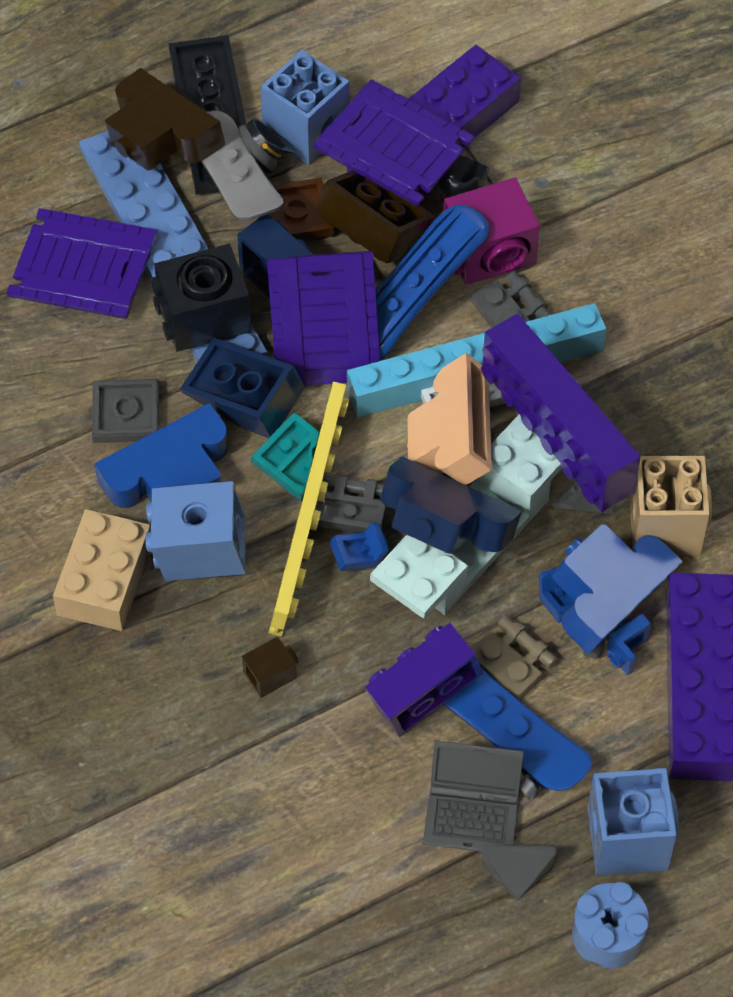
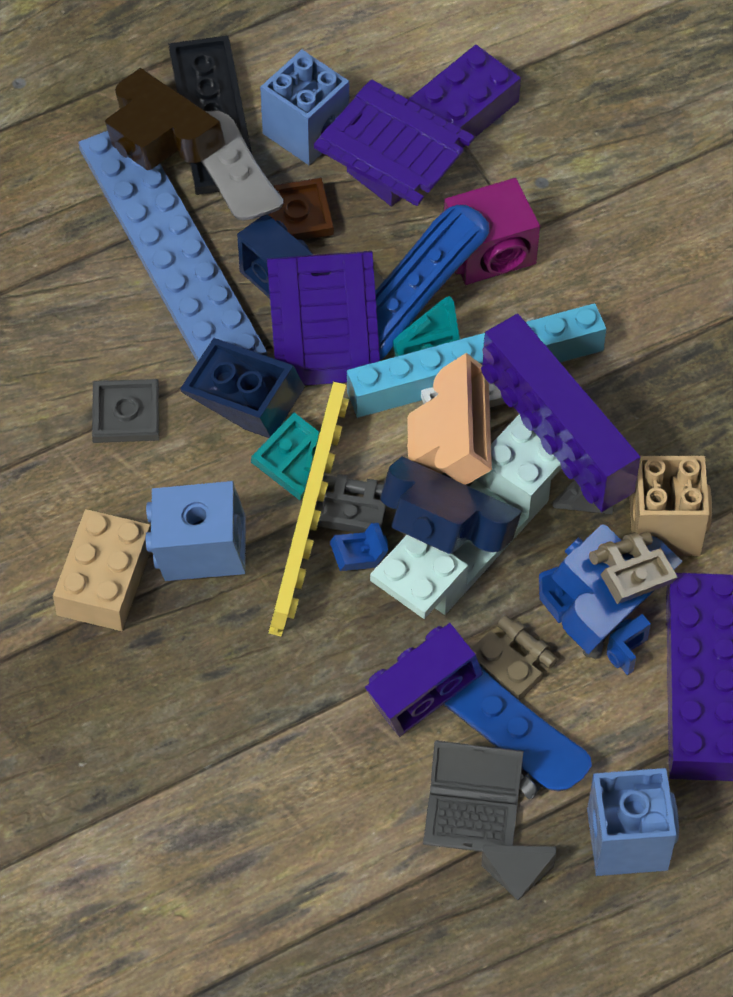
(82, 263): dark purple door -> none
(166, 458): blue brick -> none
(201, 297): black brick -> none
(264, 144): piece -> none
(270, 666): dark brown brick -> none
(373, 215): dark brown brick -> none
(430, 330): none -> teal wing
(463, 177): black hair -> none
(499, 304): dark grey plate -> none
(593, 921): medium blue brick -> none
(635, 576): none -> dark tan plate

